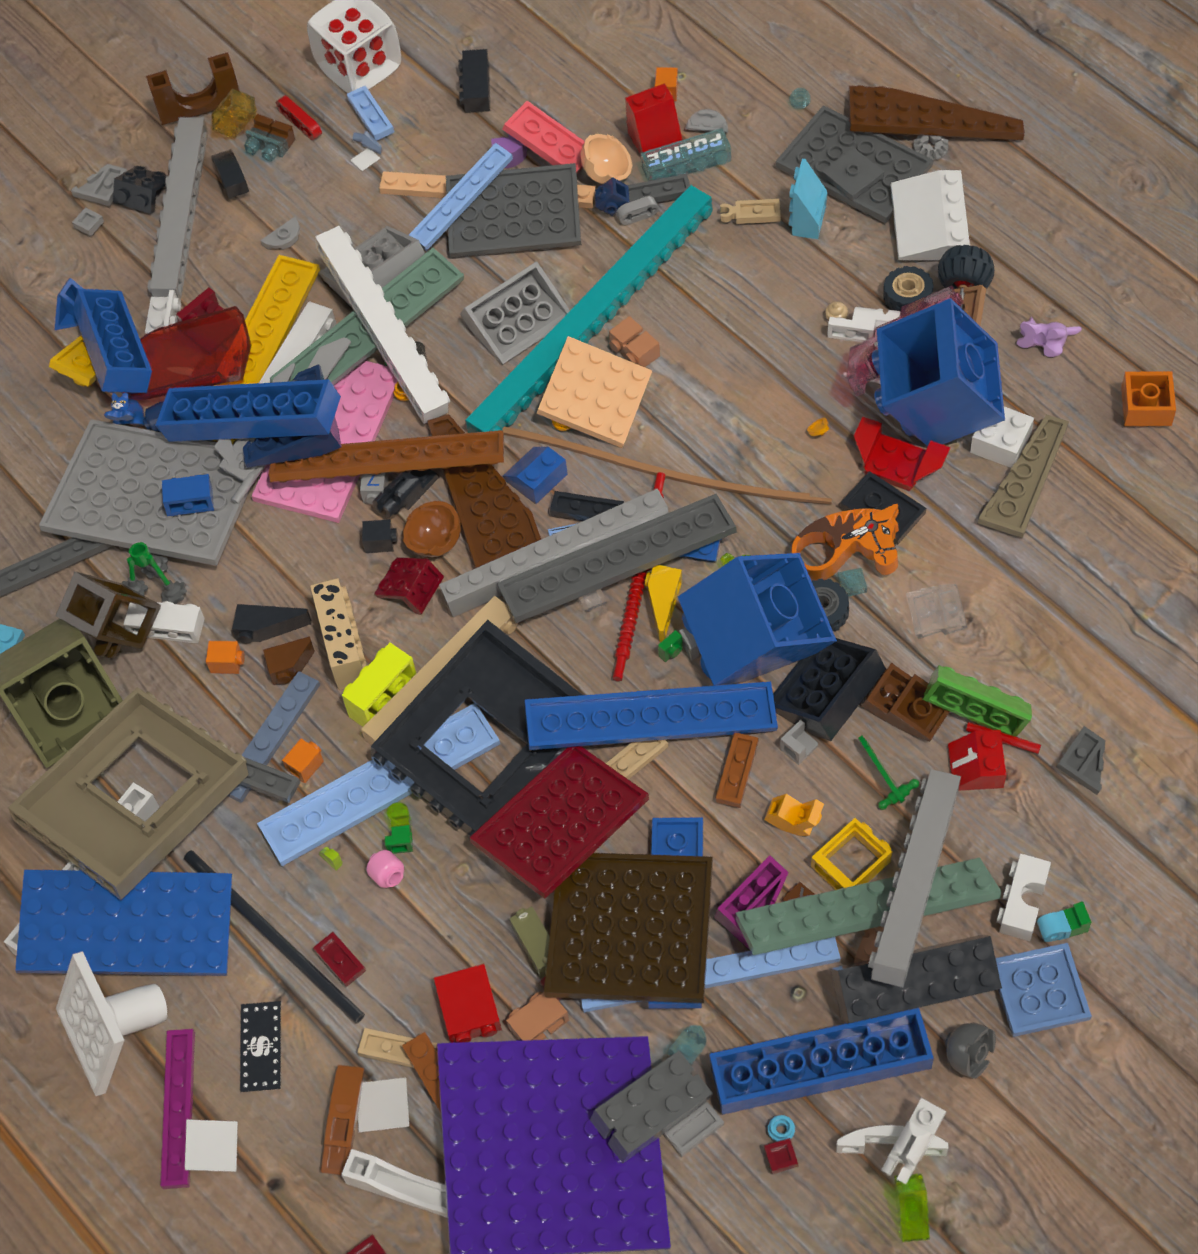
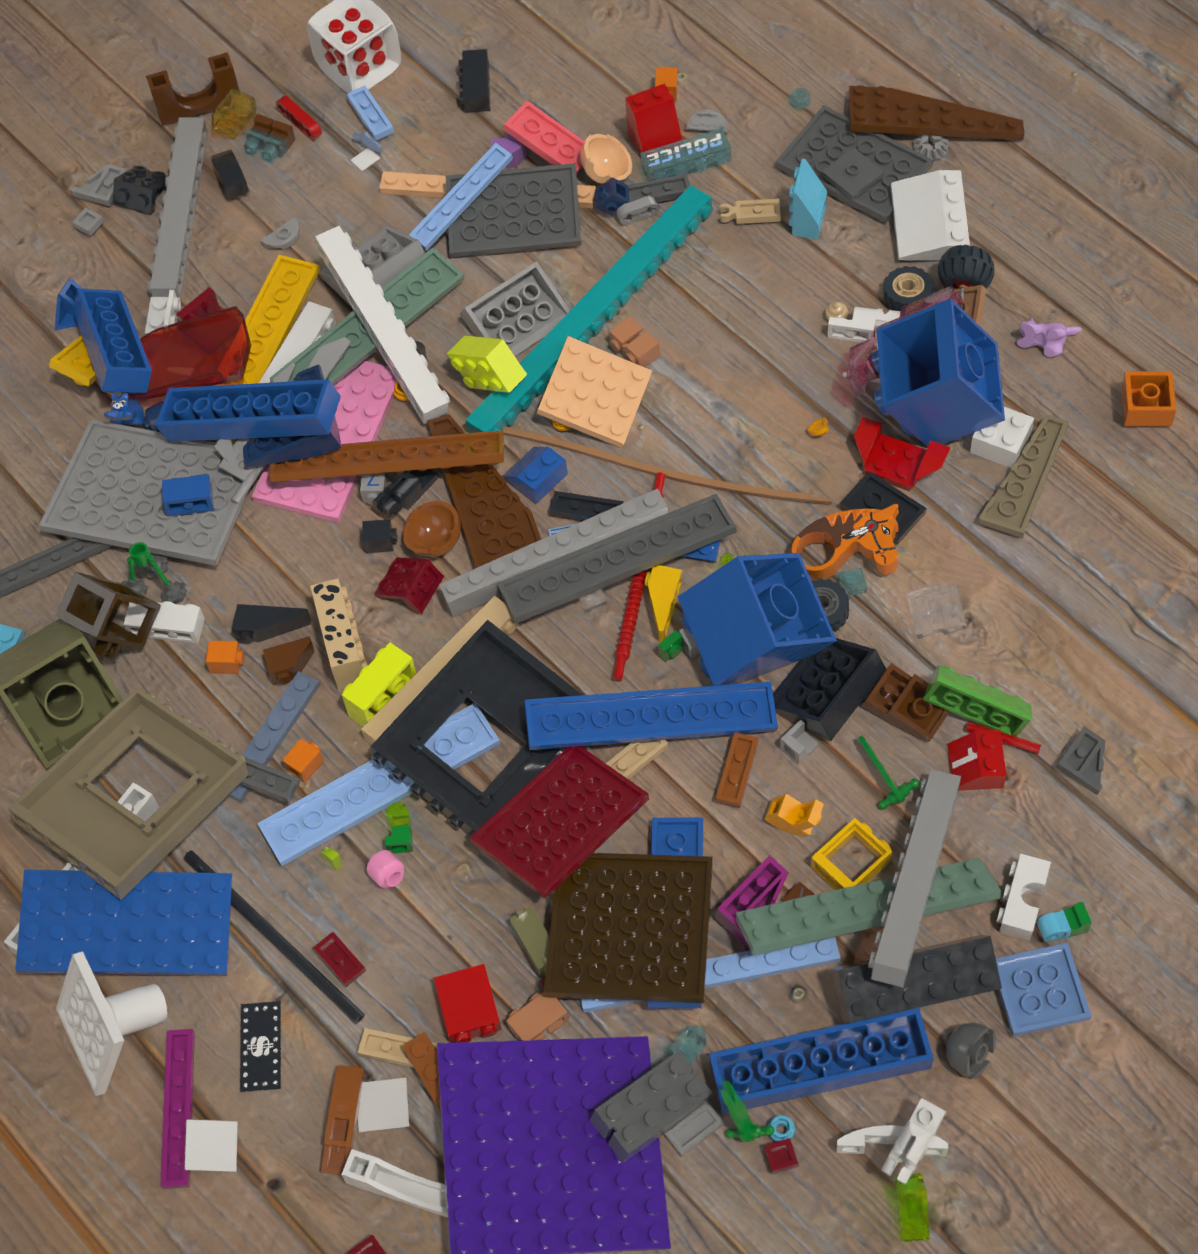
(486, 364): none -> neon yellow brick
(746, 1129): none -> green piece

